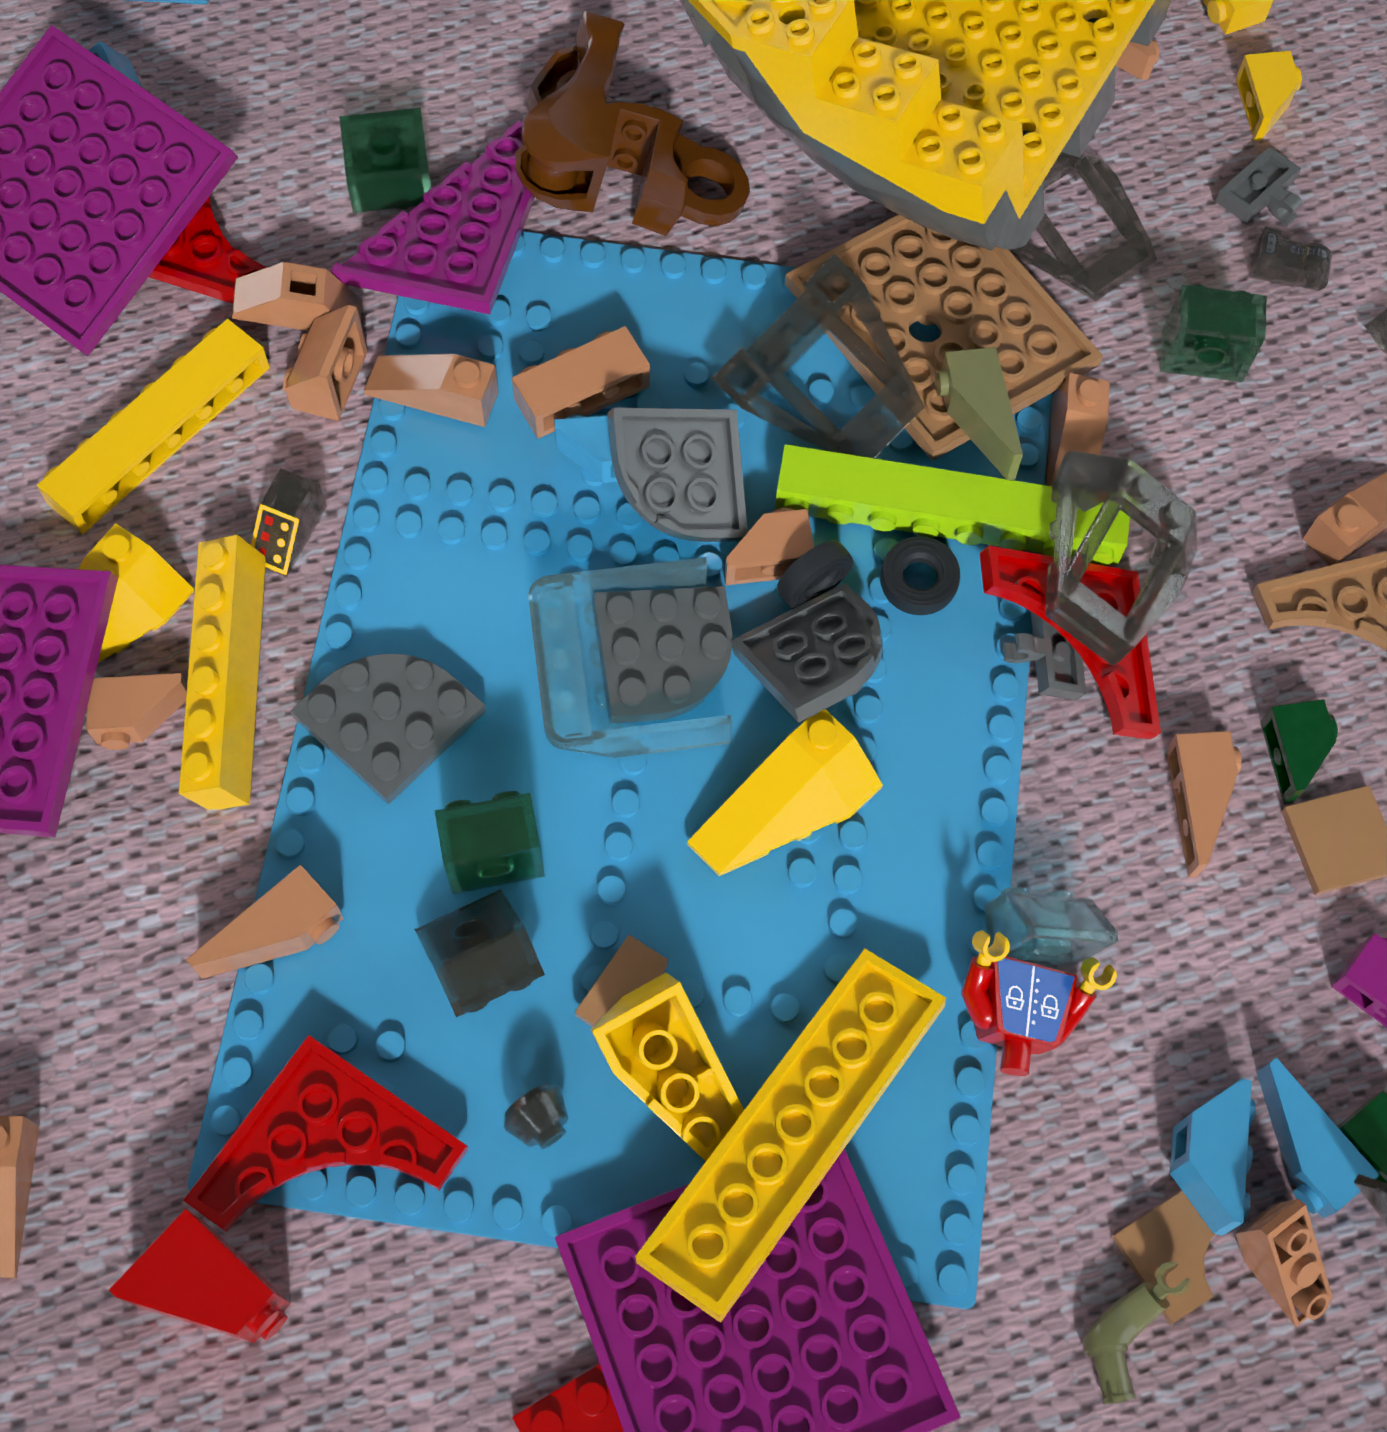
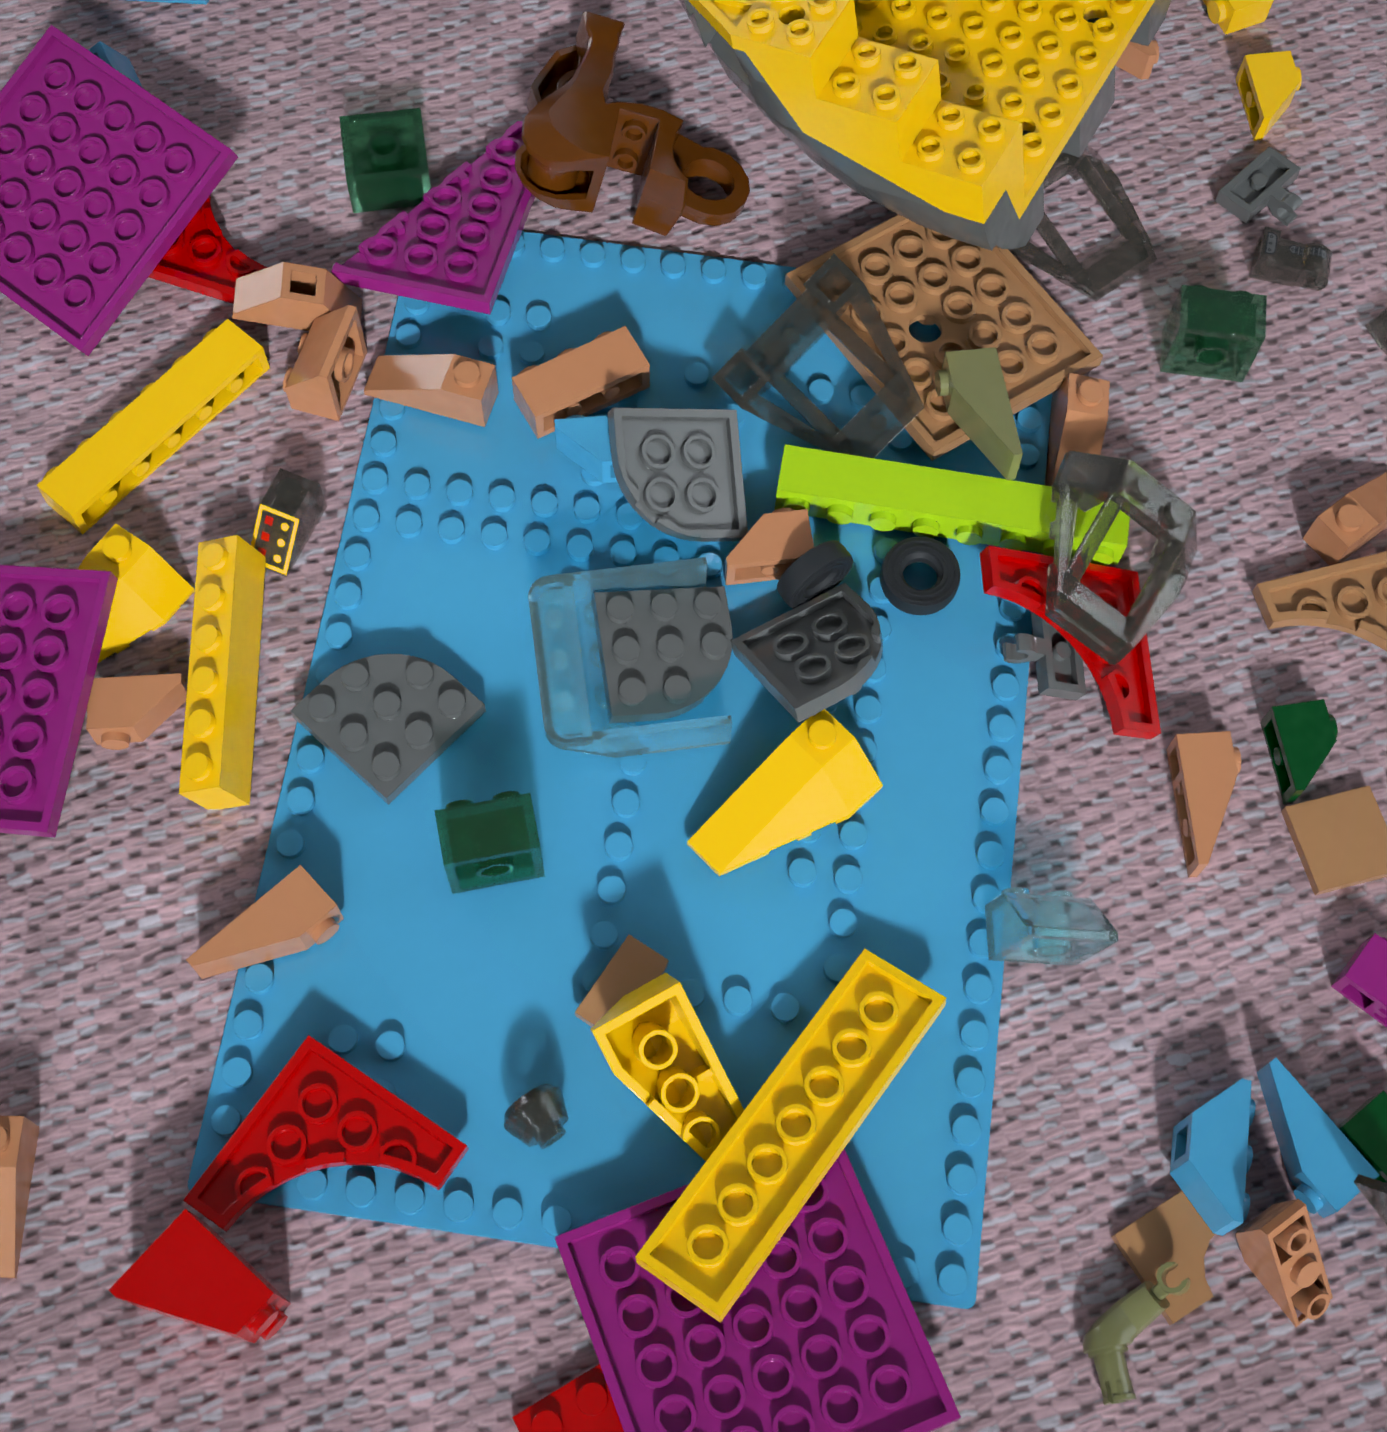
(480, 953): clear smoke slope -> none
(1024, 1003): torso -> none

